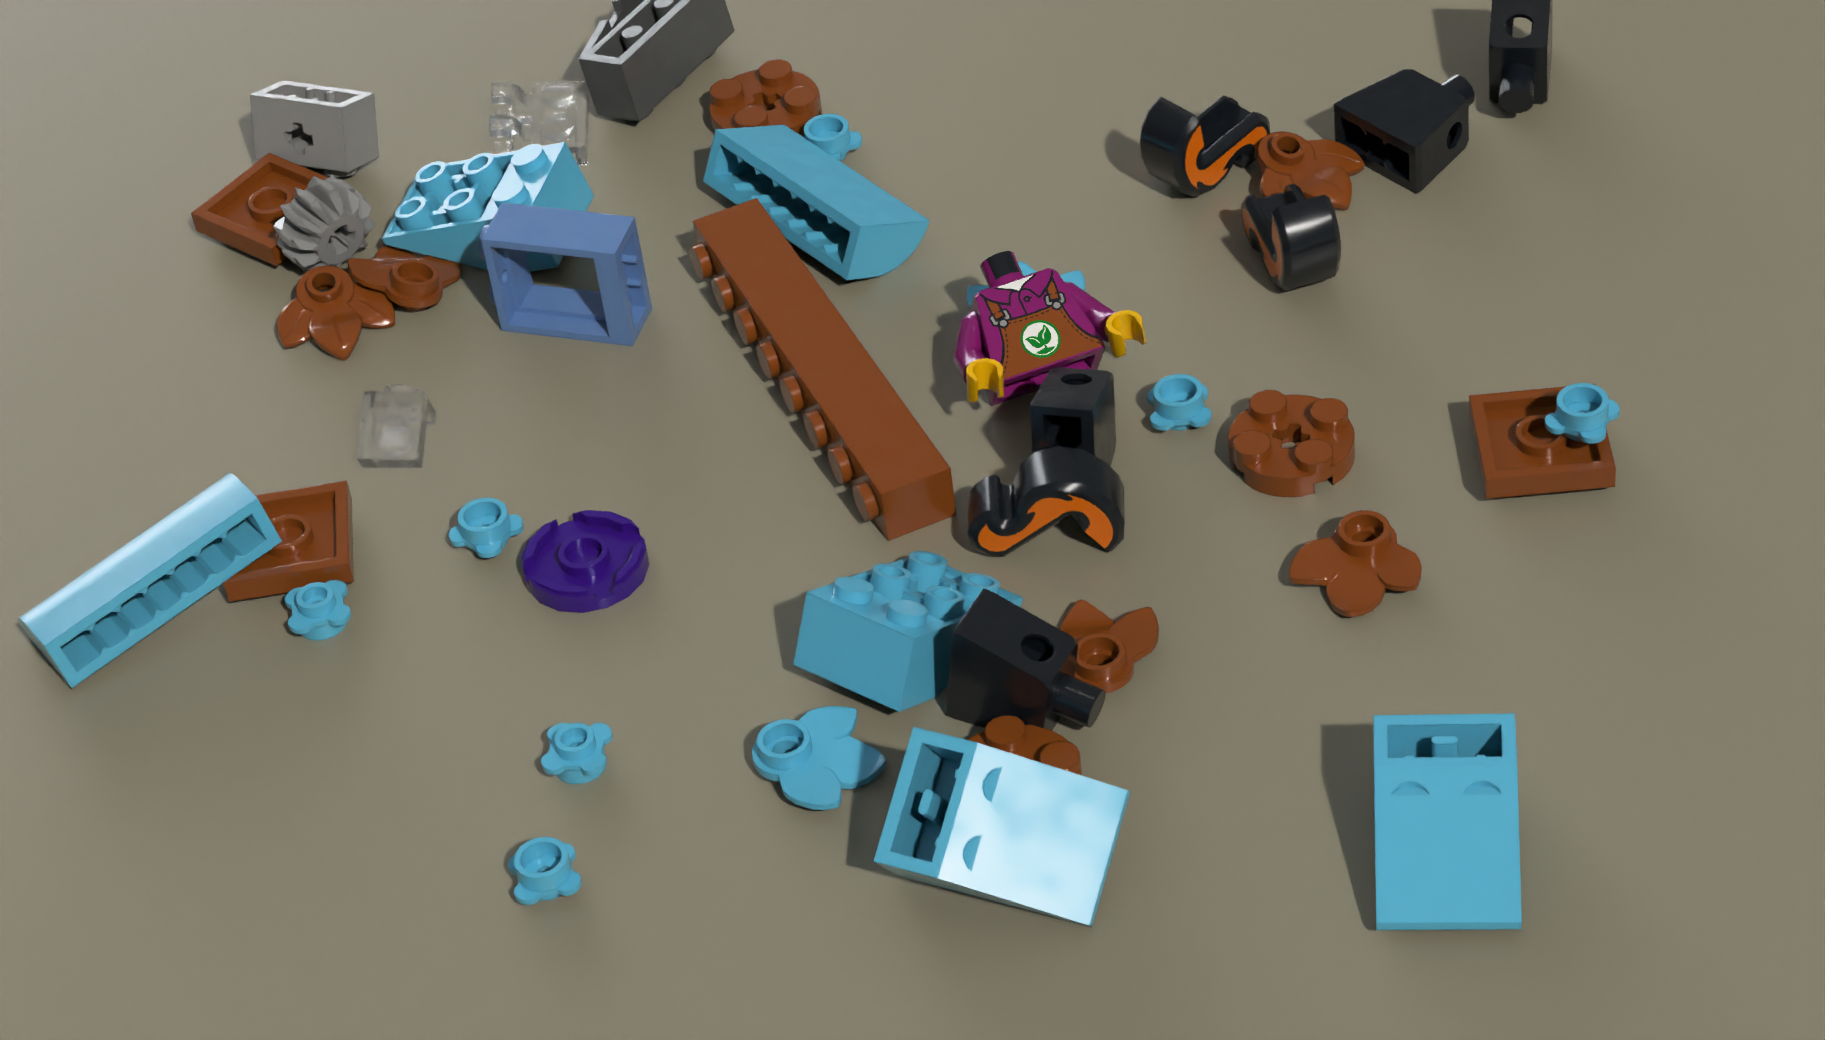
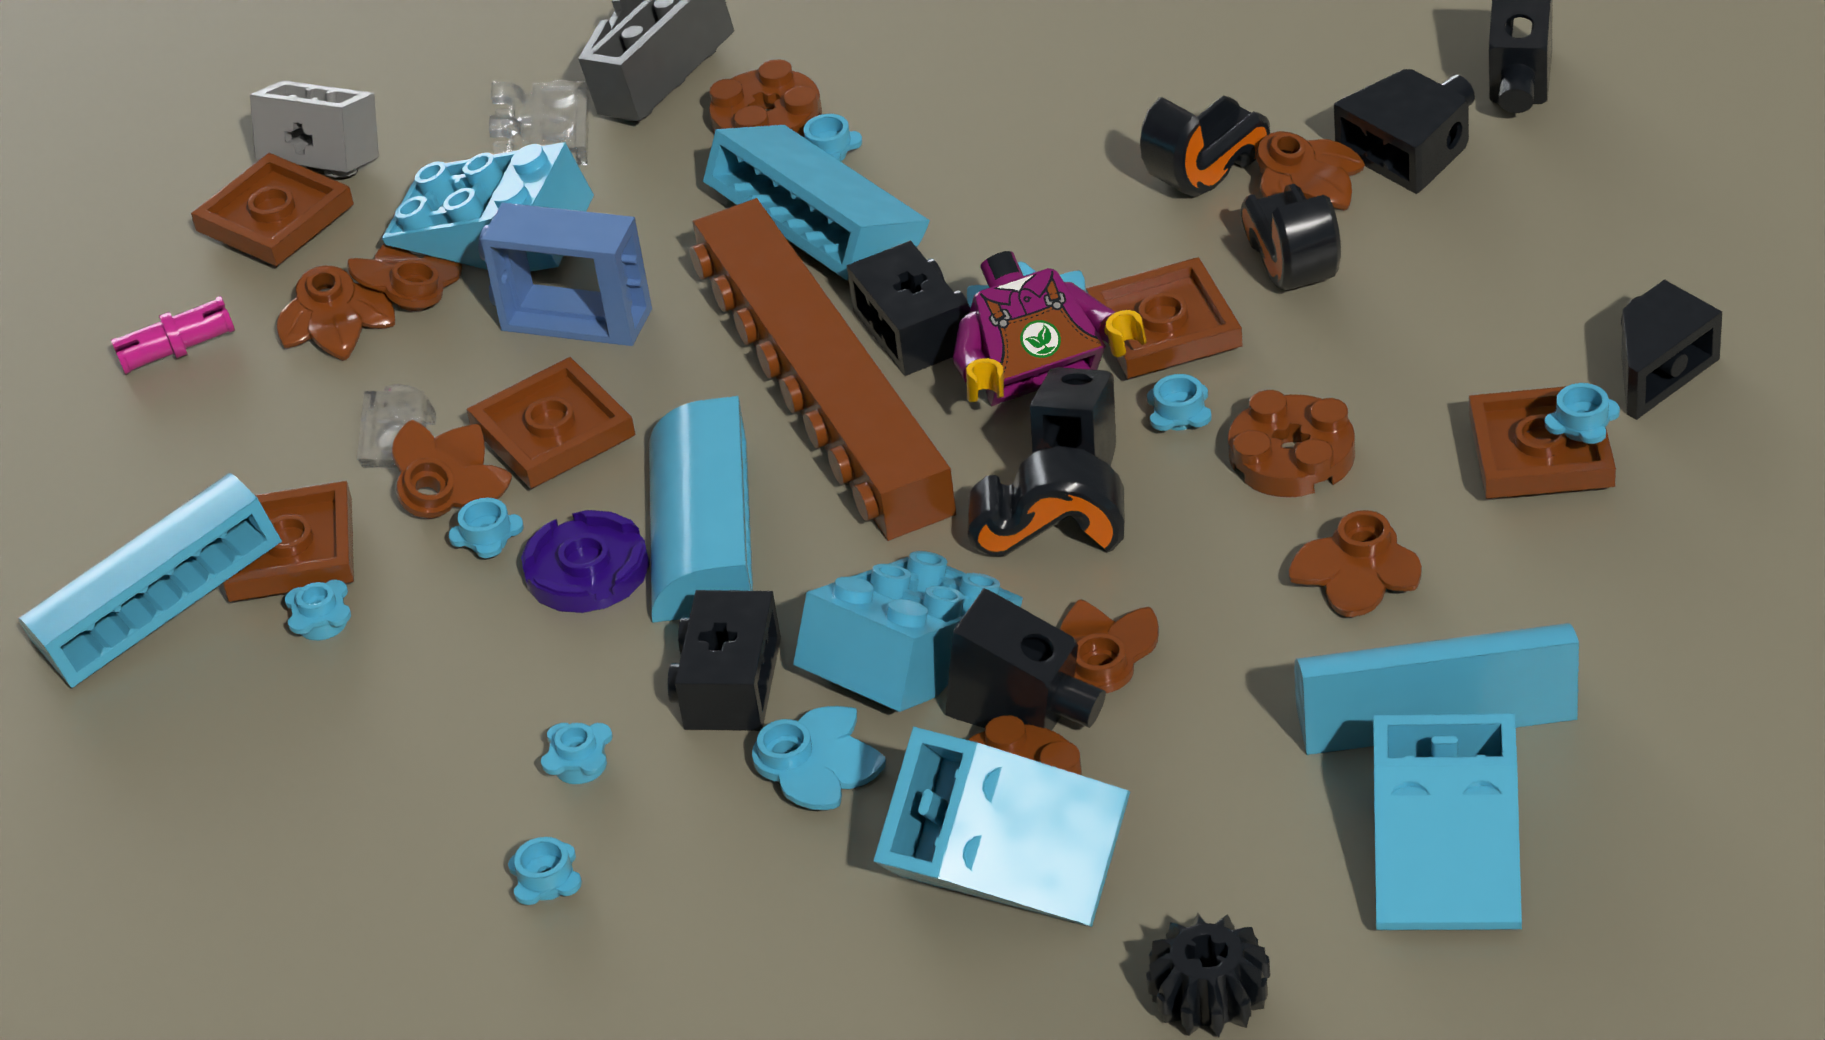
(173, 335): none -> dark pink pin
(324, 224): light grey gear -> none
(448, 465): none -> dark orange plate
(551, 422): none -> dark orange plate
(698, 505): none -> medium azure brick
(726, 660): none -> black brick
(907, 306): none -> black brick
(1179, 312): none -> dark orange plate
(1208, 974): none -> black gear
(1489, 673): none -> medium azure brick
(1665, 344): none -> black slope

